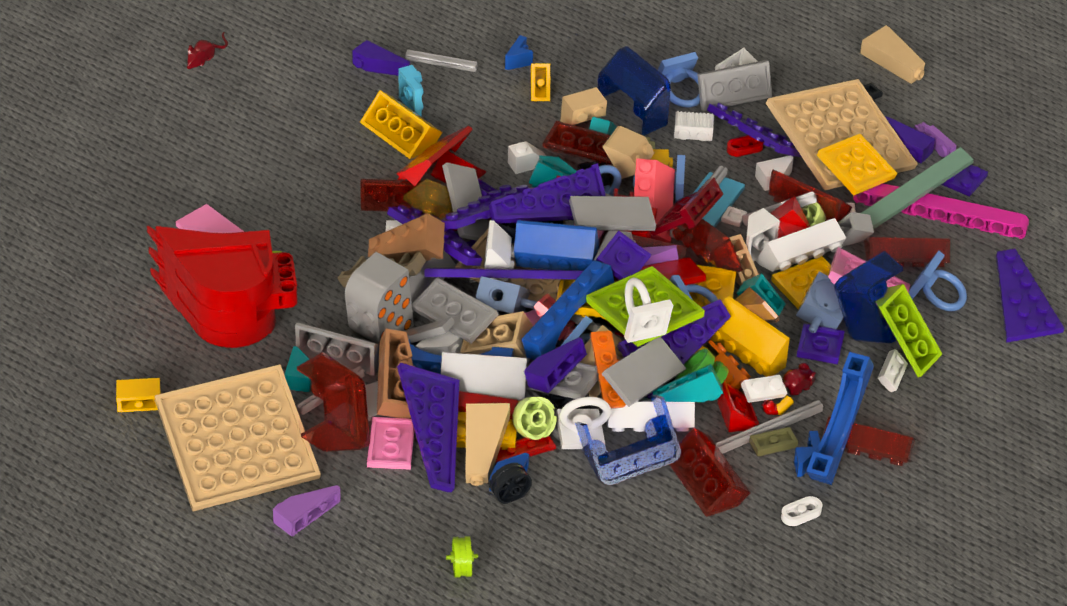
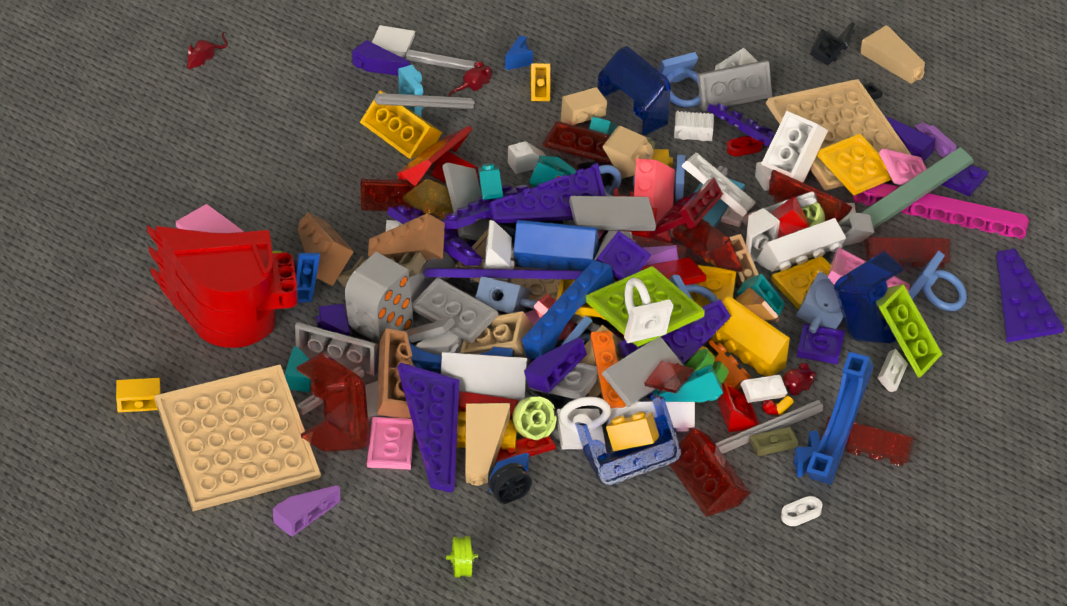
(306, 272): none -> blue slope
(321, 238): none -> medium nougat wedge
(333, 319): none -> dark purple slope
(394, 39): none -> white tile
(424, 101): none -> light grey axle
(475, 77): none -> dark red animal
(490, 181): none -> teal slope
(632, 431): none -> yellow brick
(669, 377): none -> clear red piece
(732, 194): none -> white tile
(794, 146): none -> white slope
(828, 48): none -> black bracket
(902, 166): none -> bright pink tile

